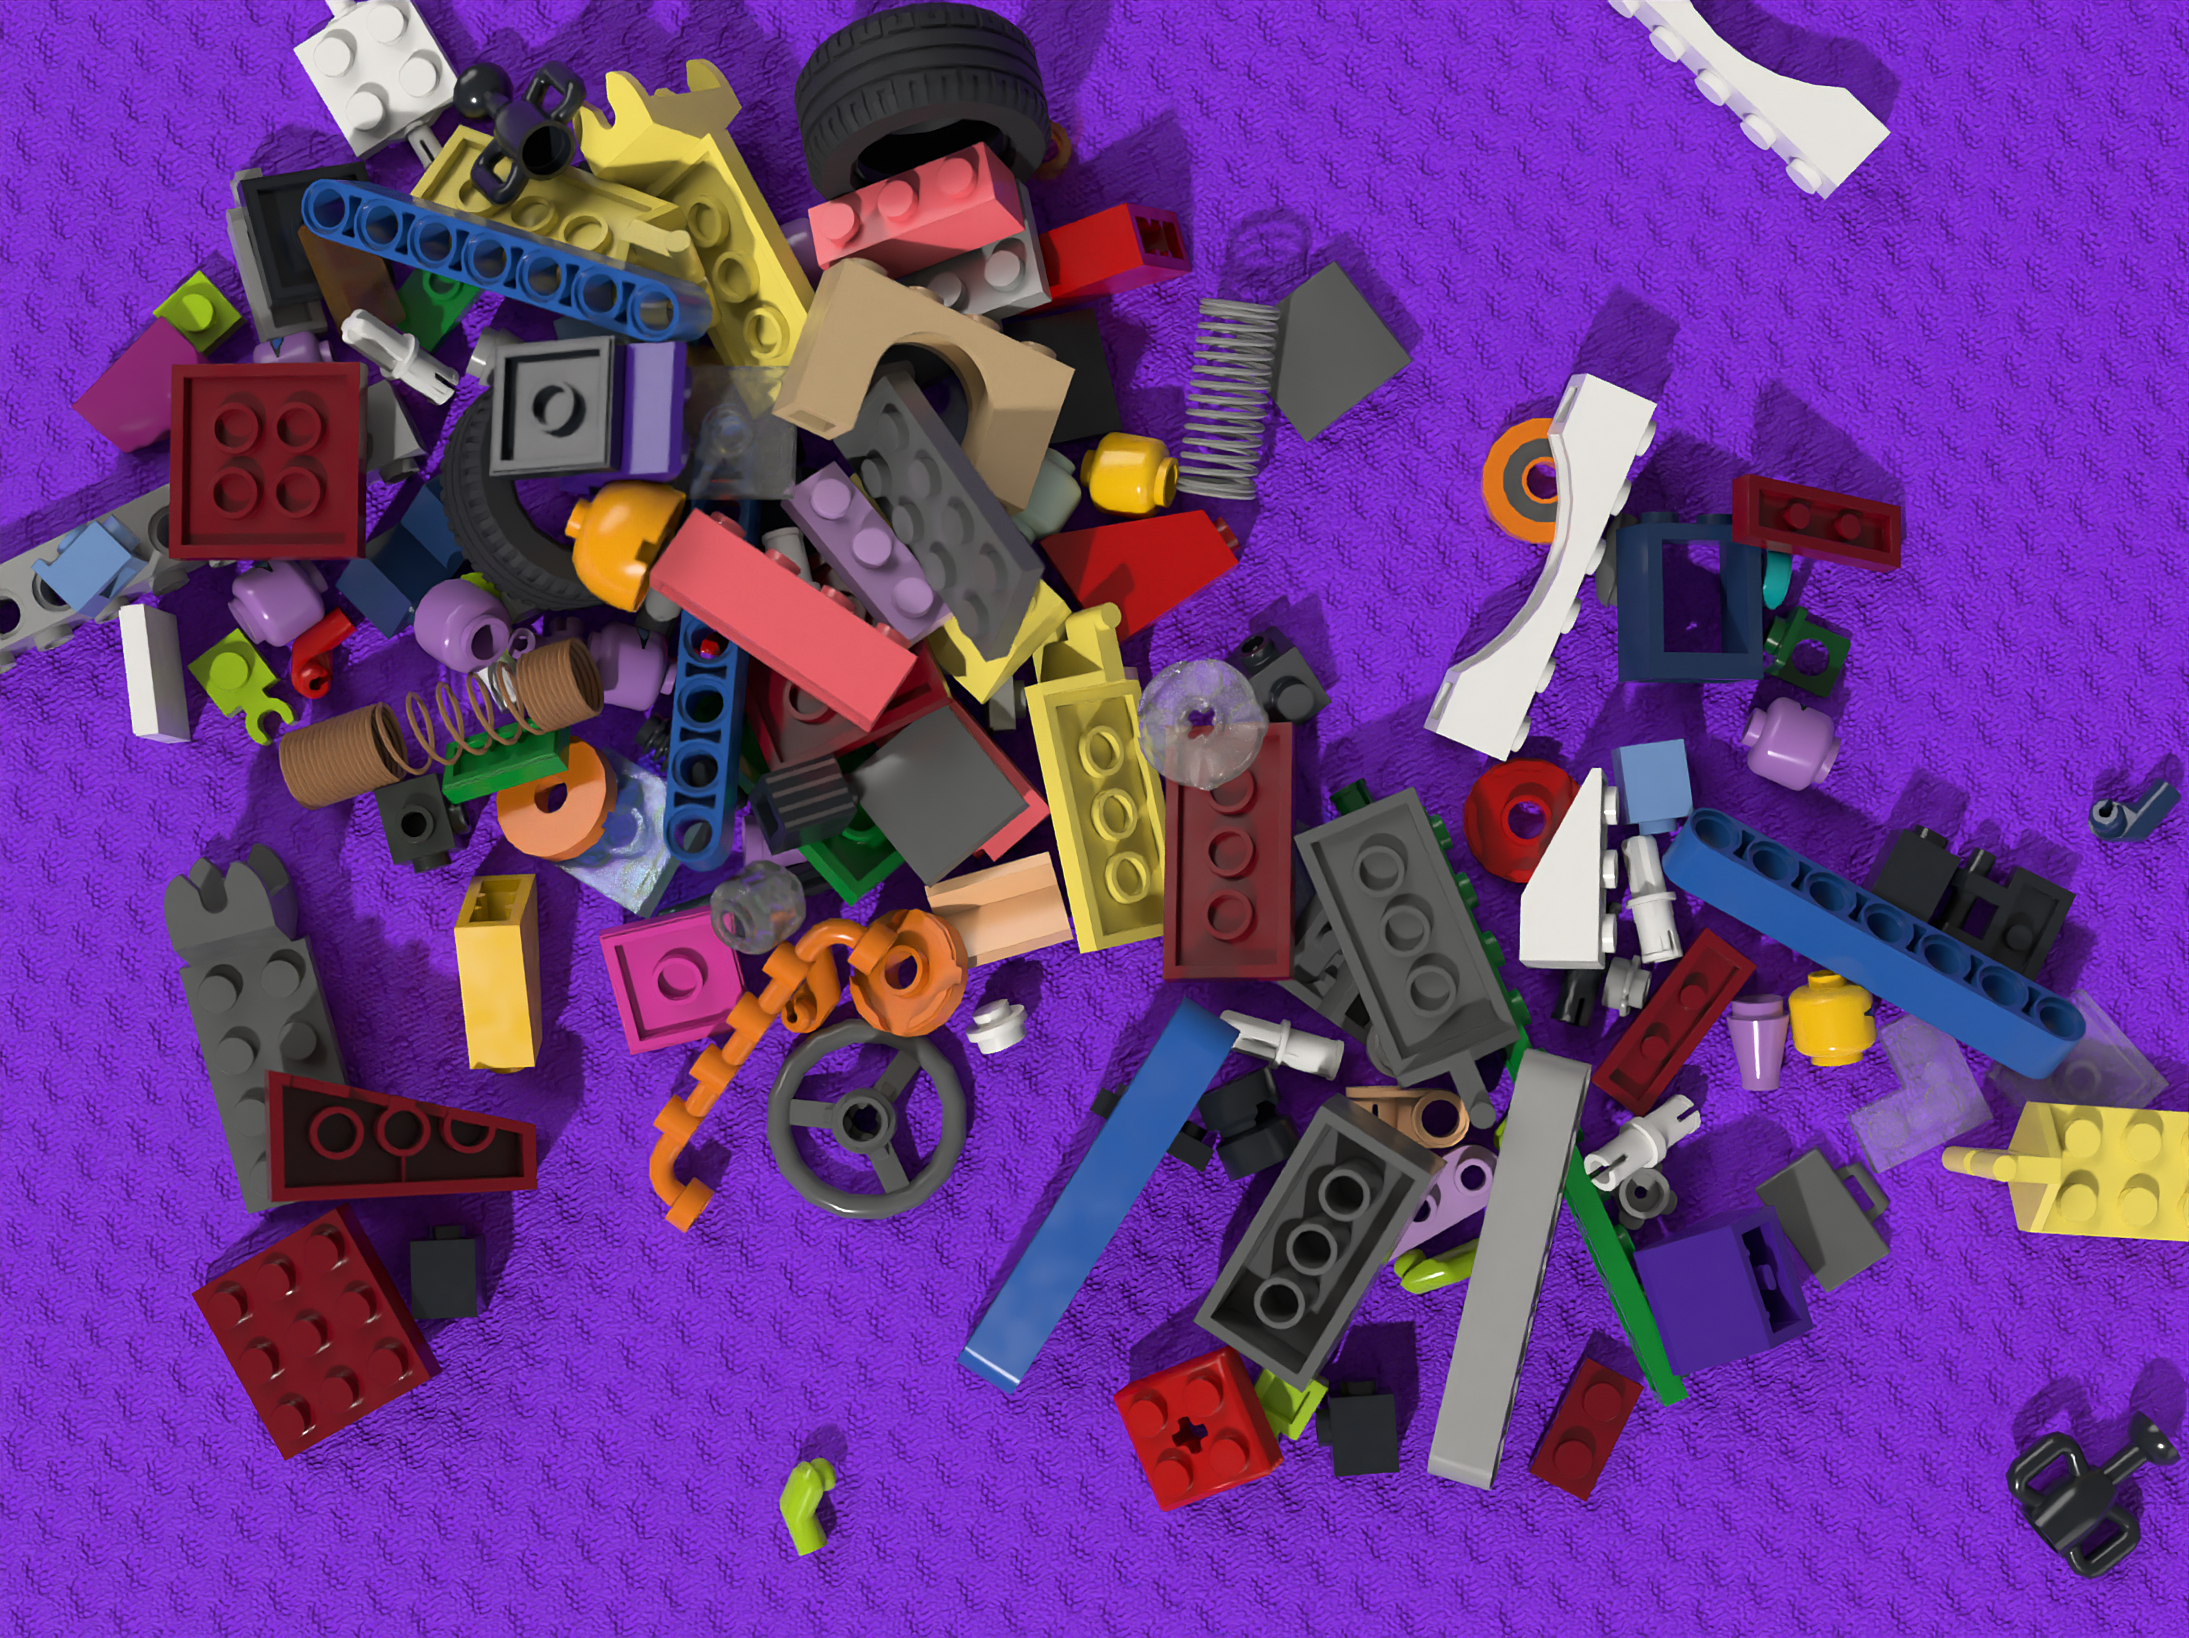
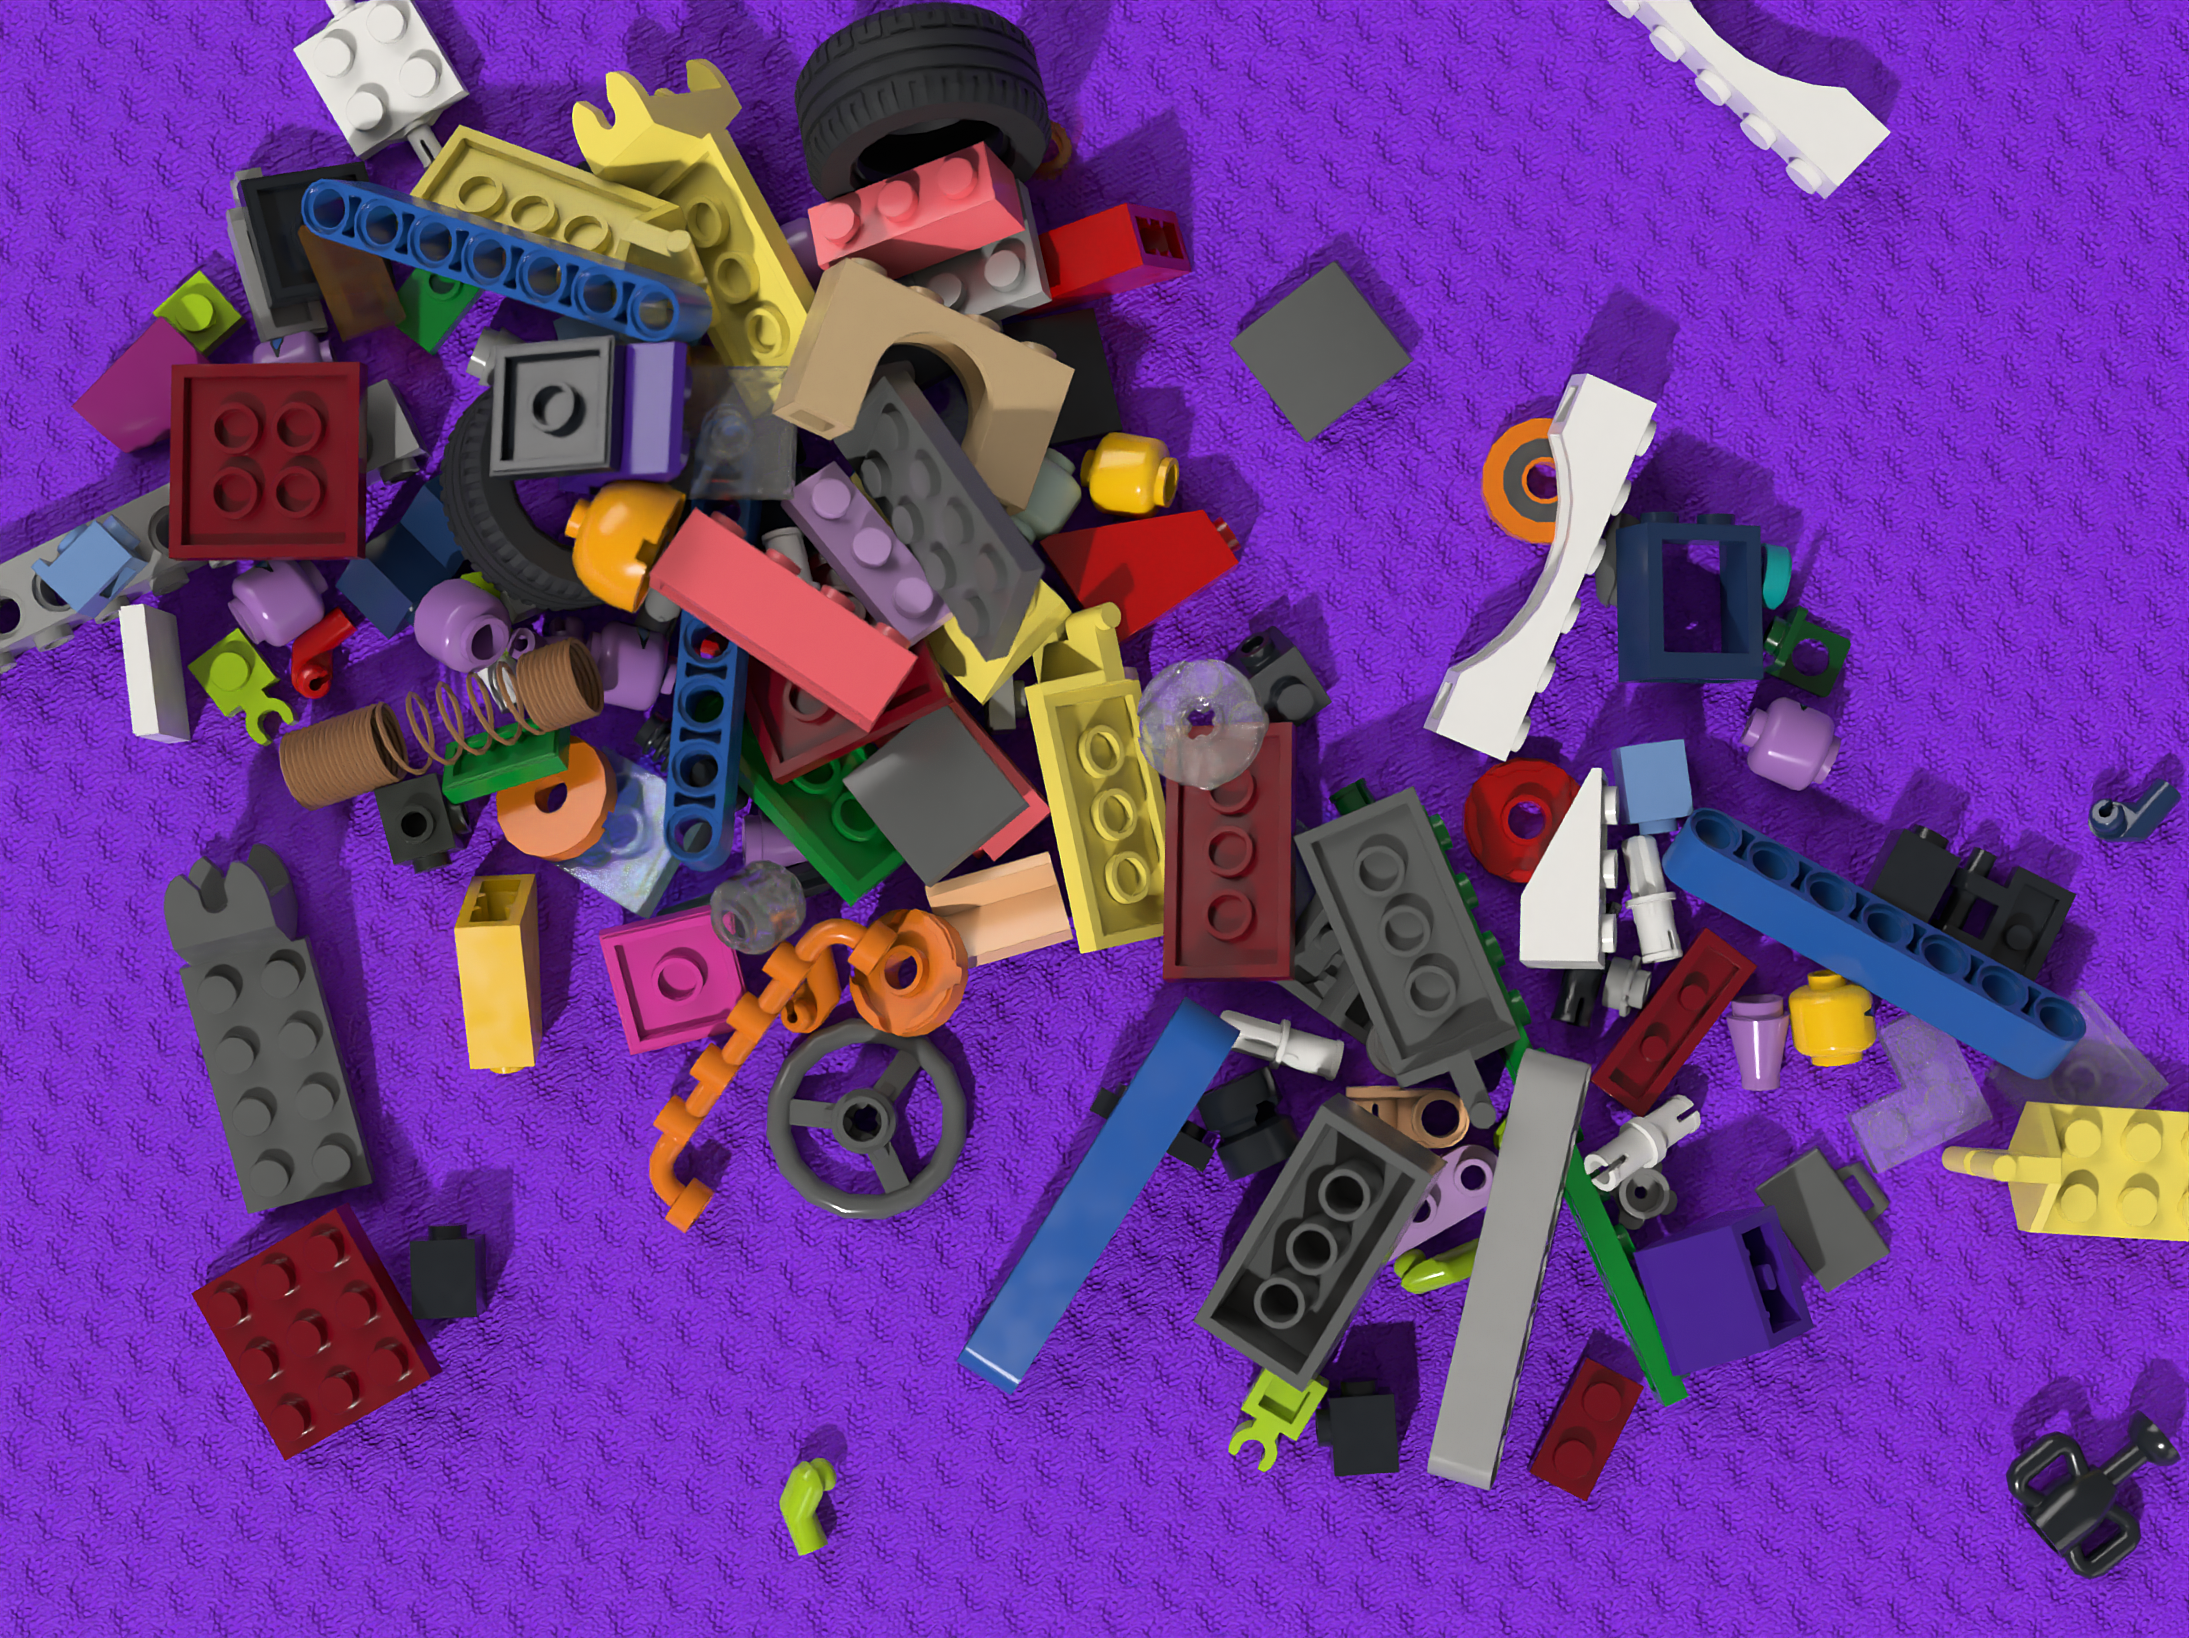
(370, 1144): dark red wedge -> none
(399, 356): white axle -> none
(523, 129): black piece -> none
(803, 803): black brick -> none
(997, 1026): white plate -> none
(1206, 1392): red brick -> none
(1239, 486): light grey piece -> none
(1816, 523): dark red plate -> none

